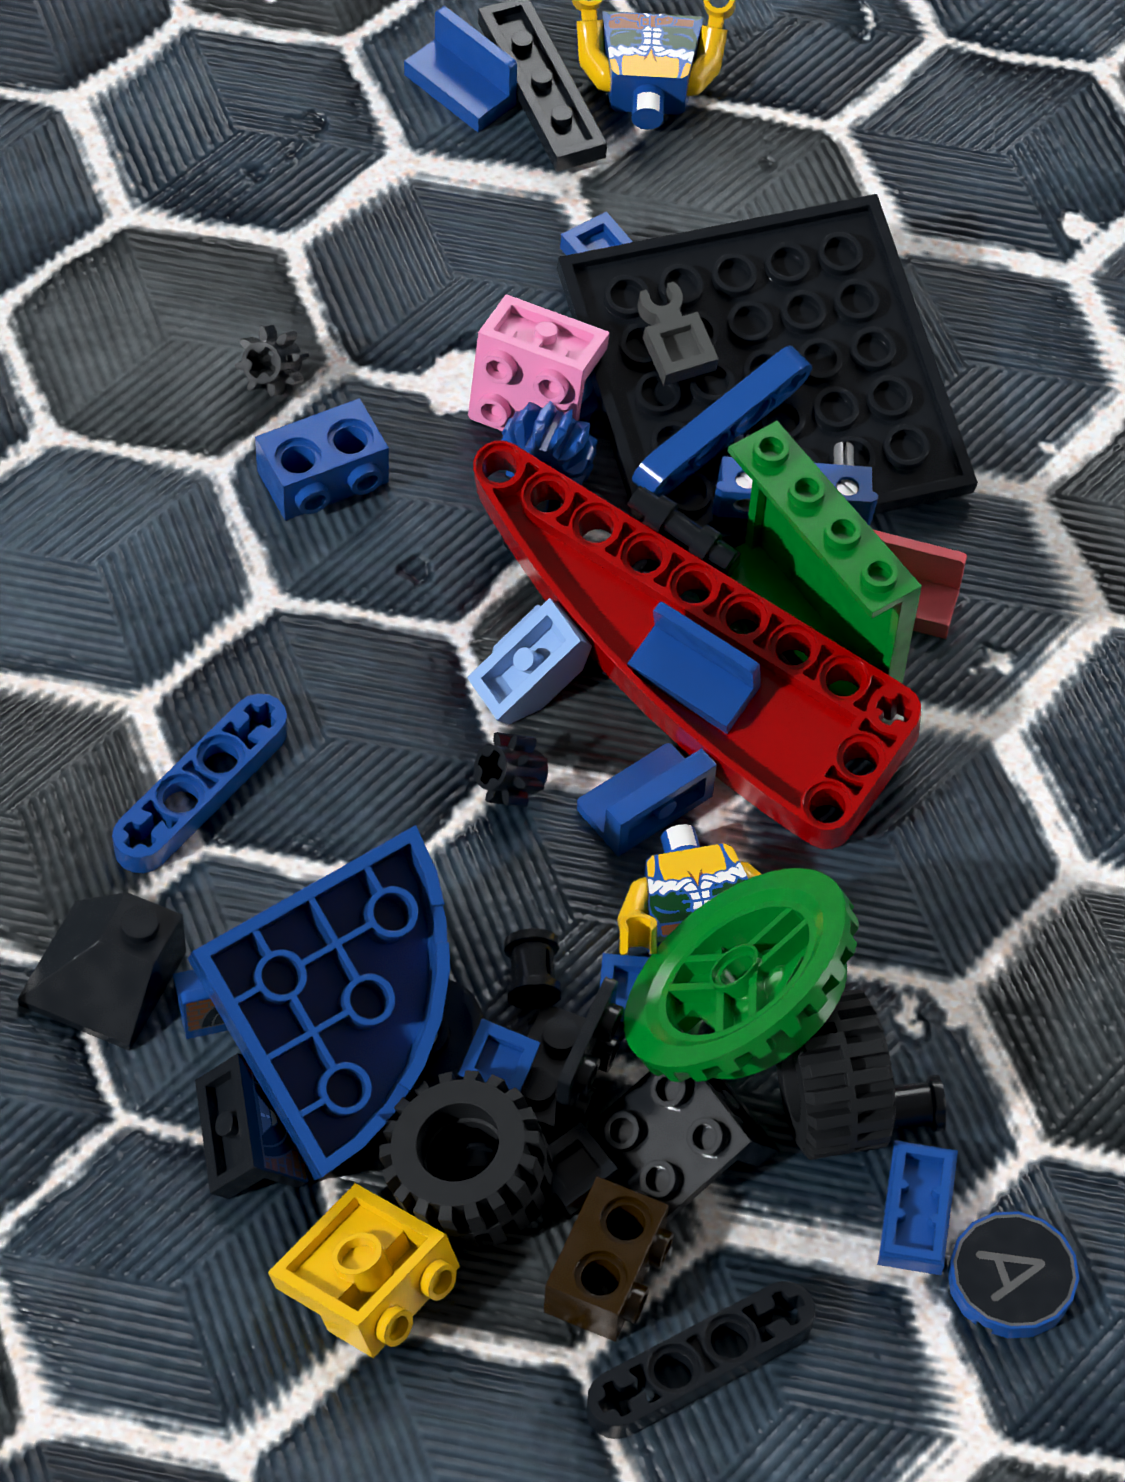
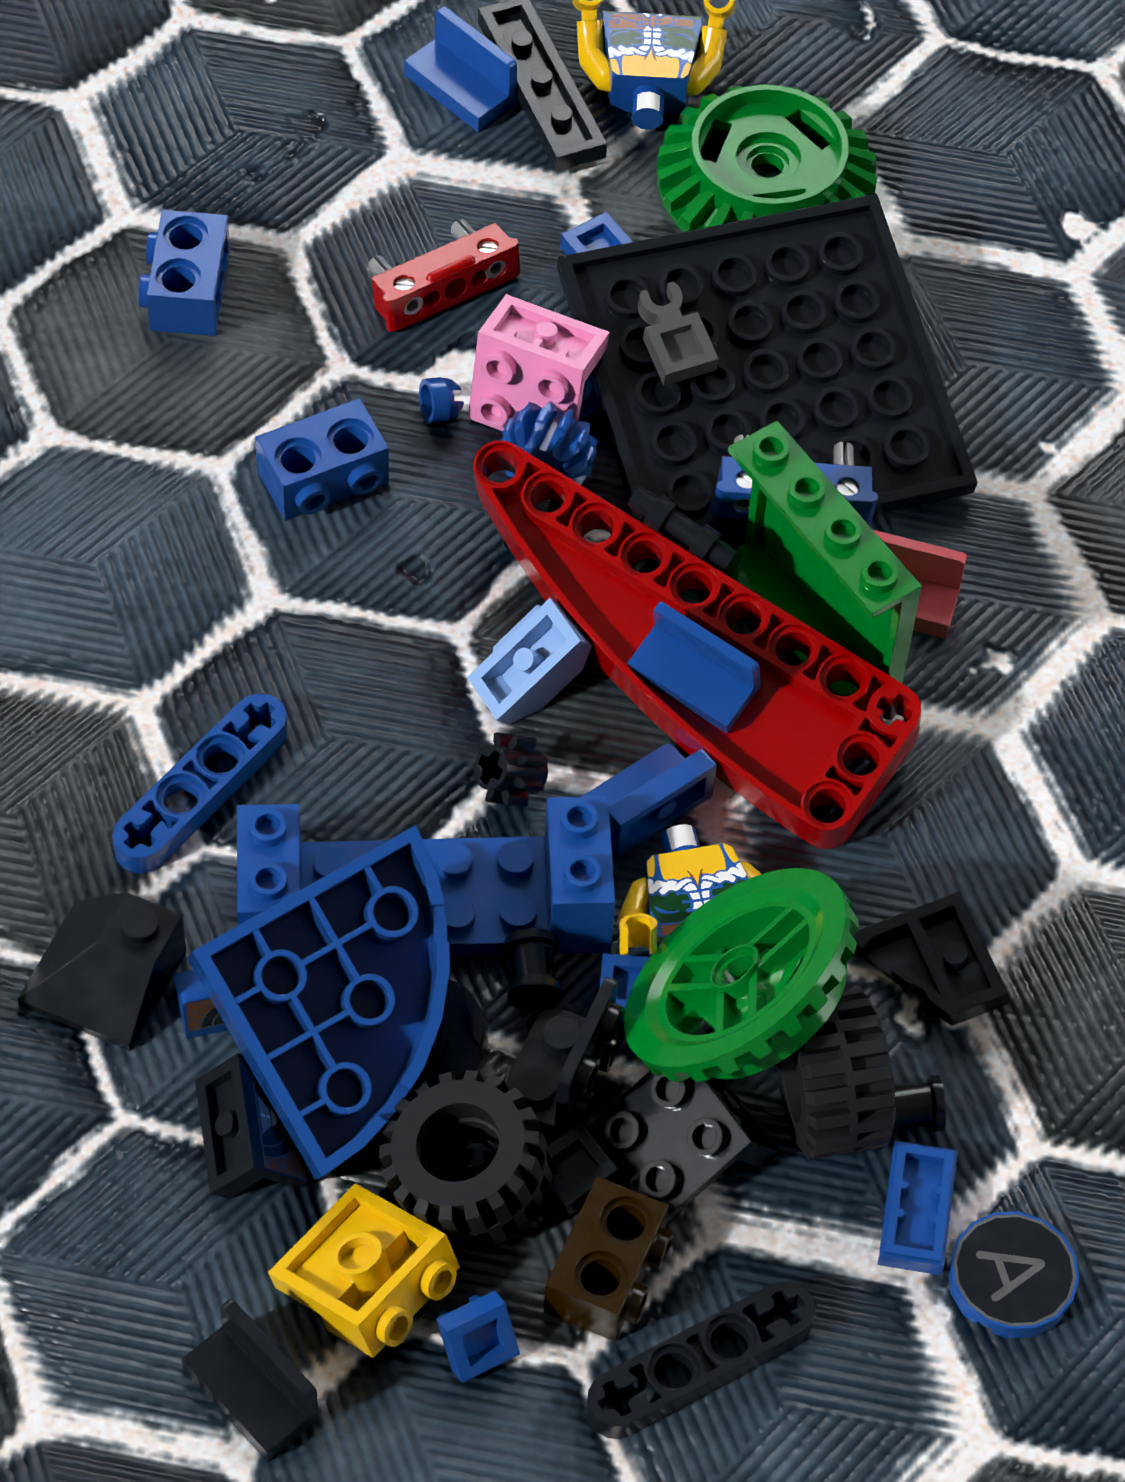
(186, 272): none -> blue brick
(253, 1383): none -> black panel
(286, 358): black gear -> none
(438, 401): none -> blue hinge
(444, 275): none -> red piece
(477, 1335): none -> blue tile
(486, 883): none -> blue plate
(500, 1053): blue tile -> none
(723, 422): blue beam -> none
(762, 129): none -> green gear
(936, 959): none -> black wing

